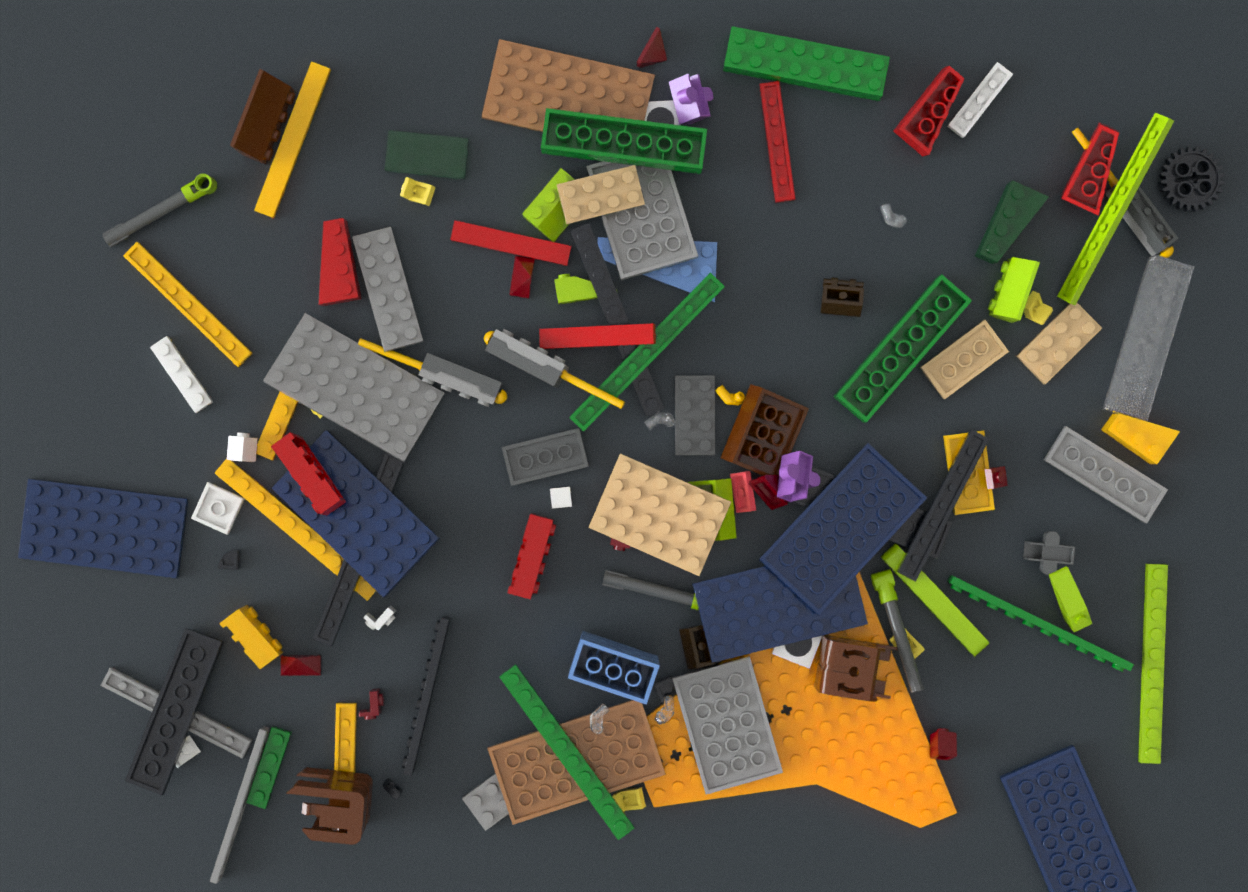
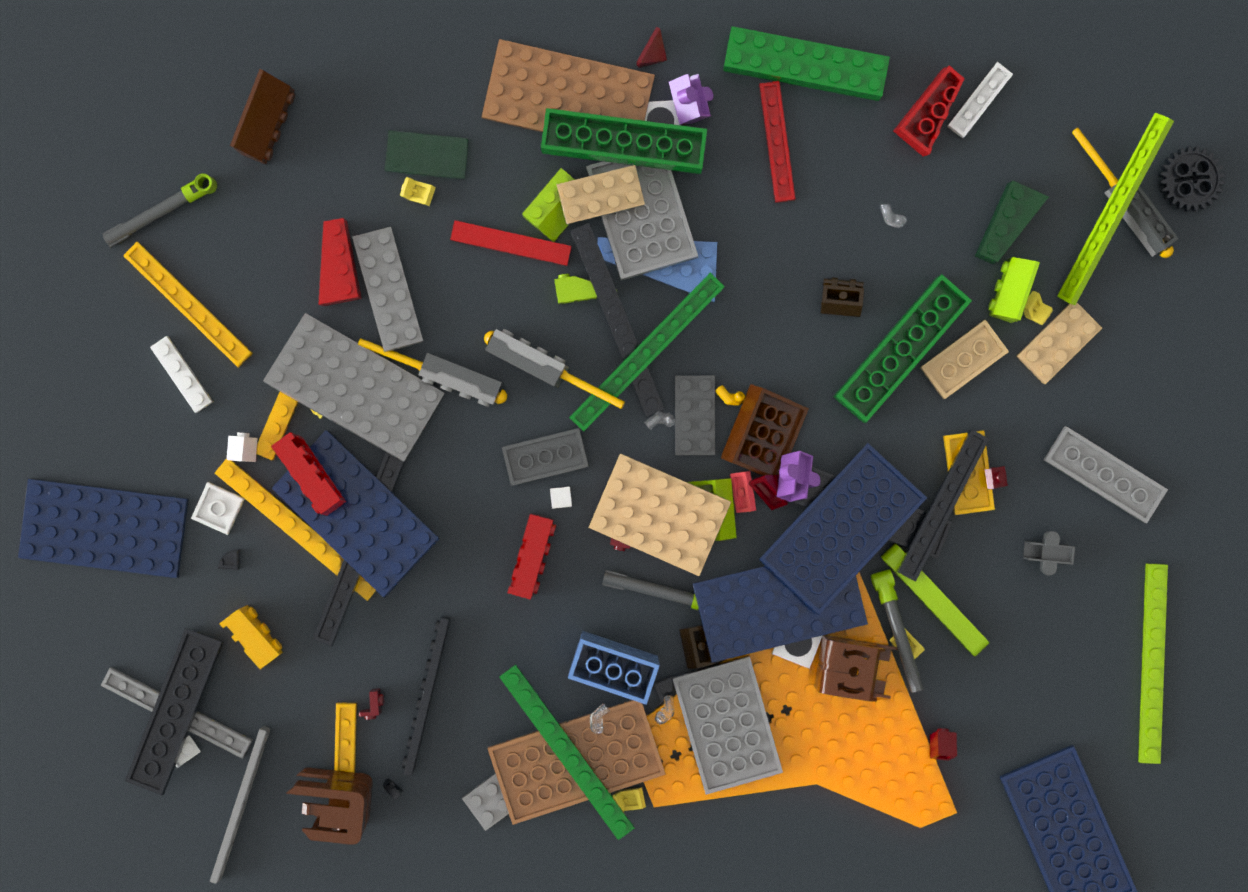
(269, 767): green plate -> none
(292, 139): yellow tile -> none
(300, 665): dark red slope -> none
(386, 618): white bracket -> none
(522, 277): dark red slope -> none
(597, 336): tile -> none
(1046, 627): green plate -> none
(1070, 600): lime slope -> none
(1090, 176): red wedge -> none
(1141, 437): yellow wedge -> none
(1148, 337): clear brick -> none

